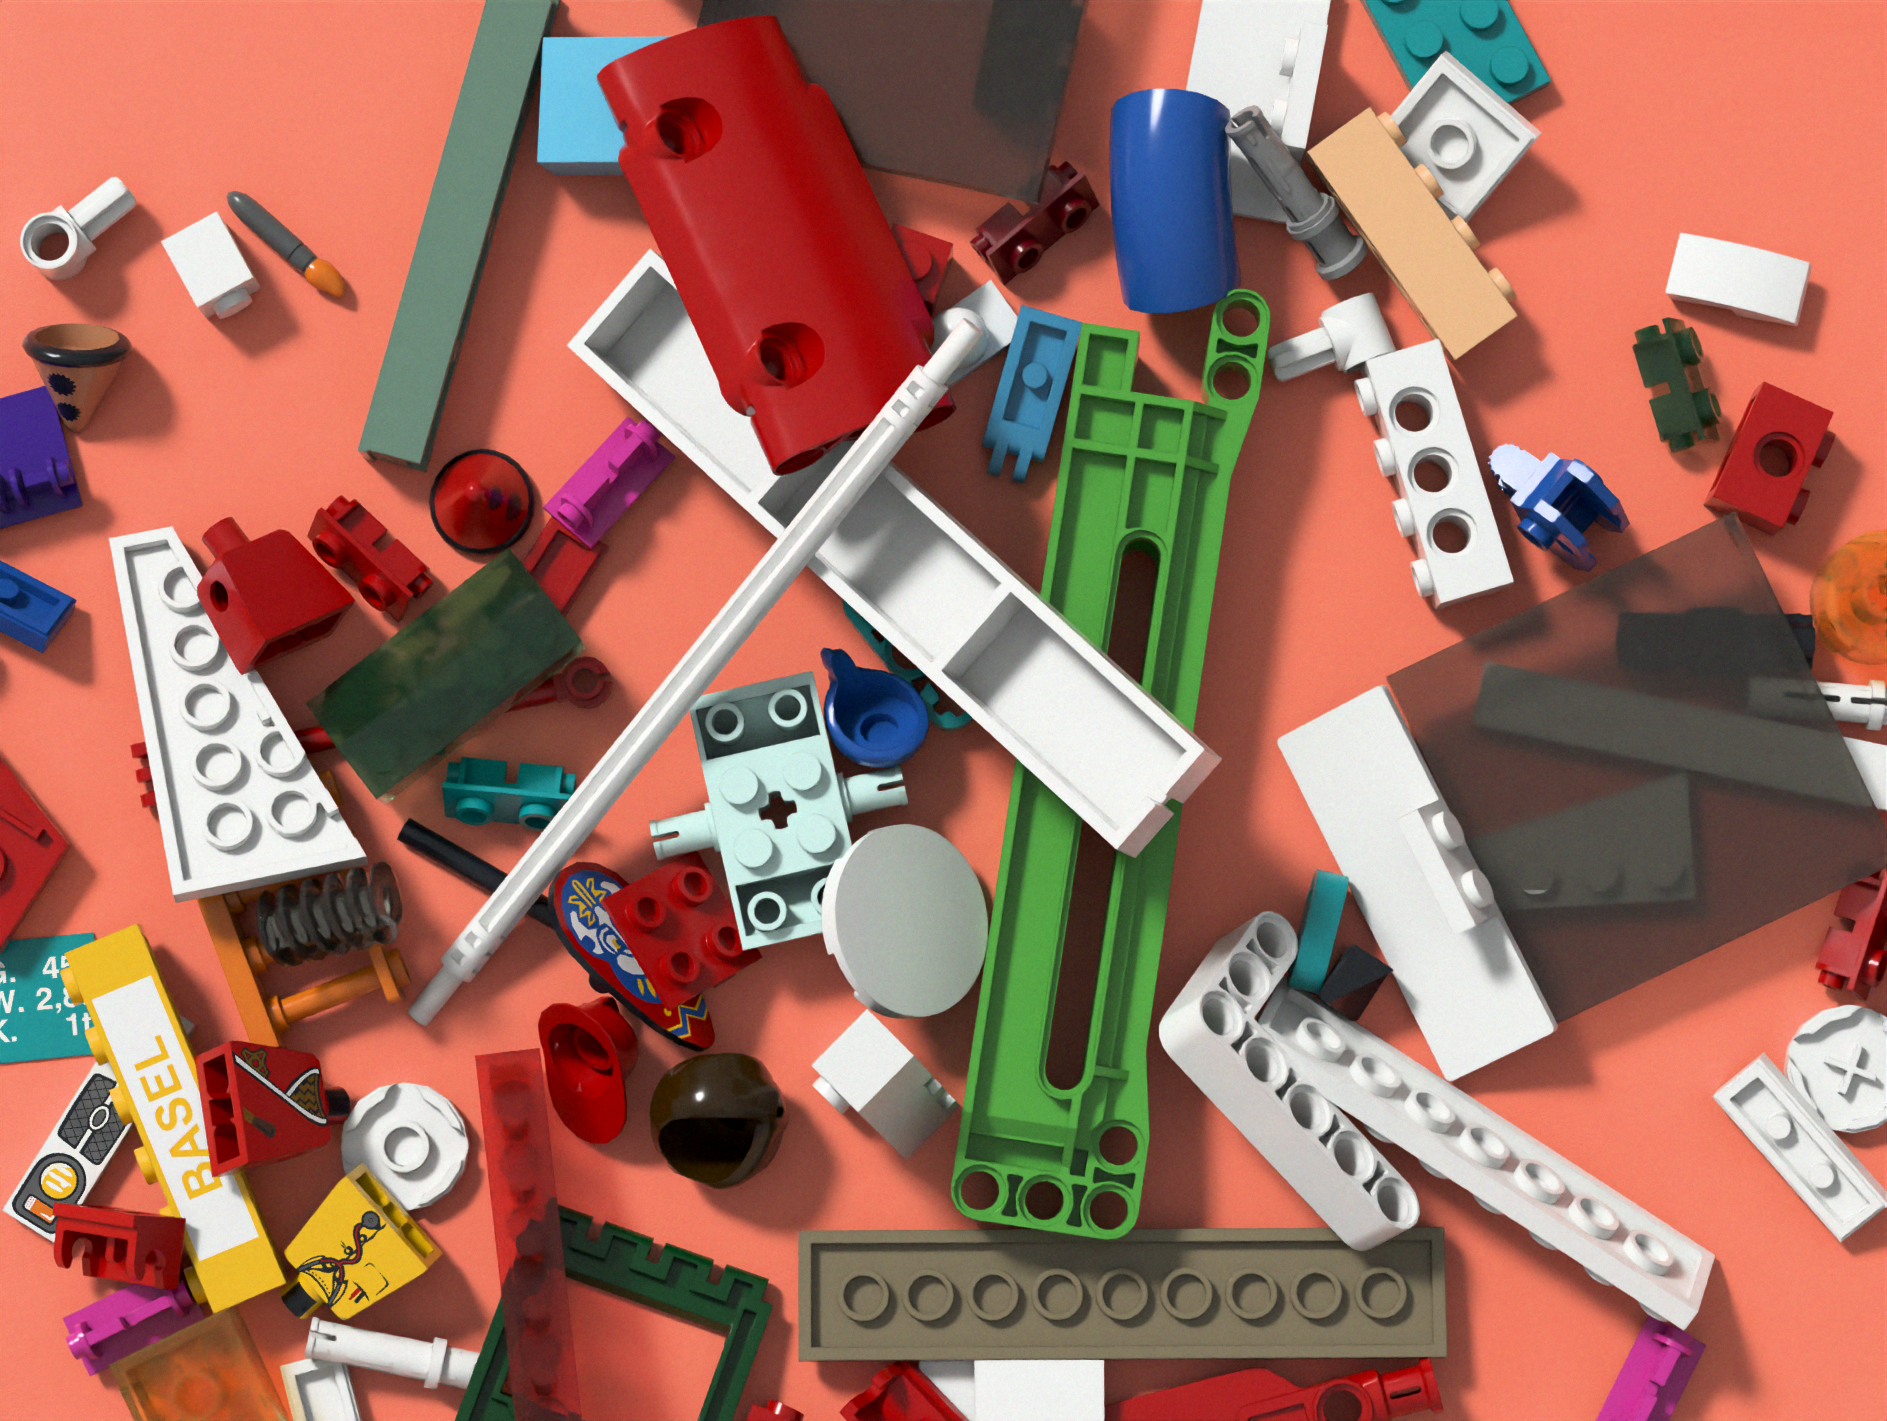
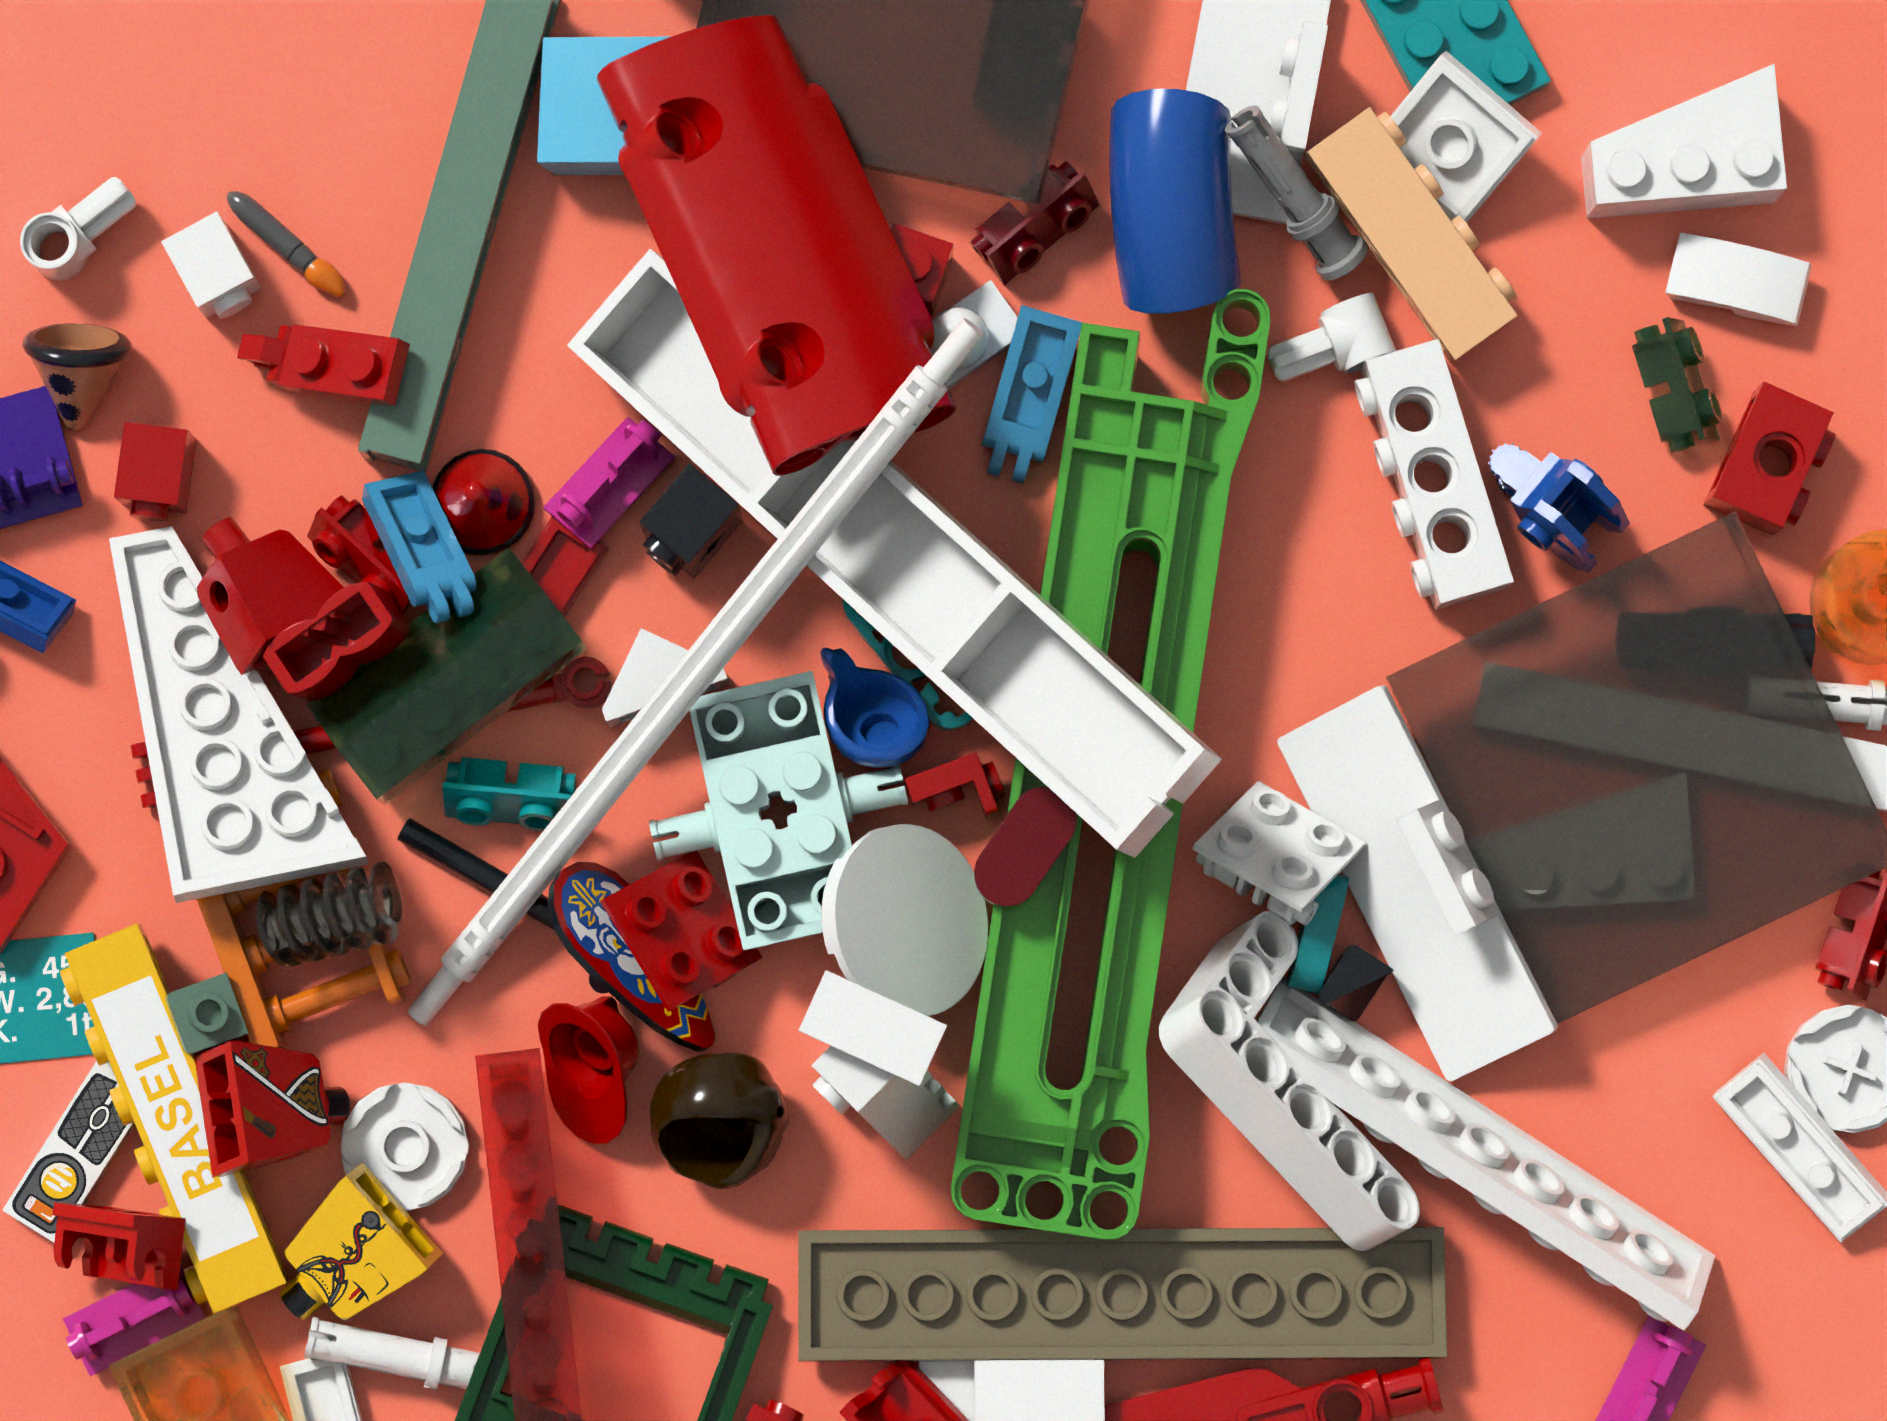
(154, 470): none -> red brick
(206, 1014): none -> sand green bracket
(324, 652): none -> red brick
(330, 362): none -> red hinge
(421, 544): none -> dark azure hinge
(641, 675): none -> white slope
(689, 523): none -> black brick
(872, 1028): none -> white tile
(944, 784): none -> red bracket
(1024, 847): none -> dark red tile
(1278, 849): none -> white hinge
(1692, 156): none -> white wedge

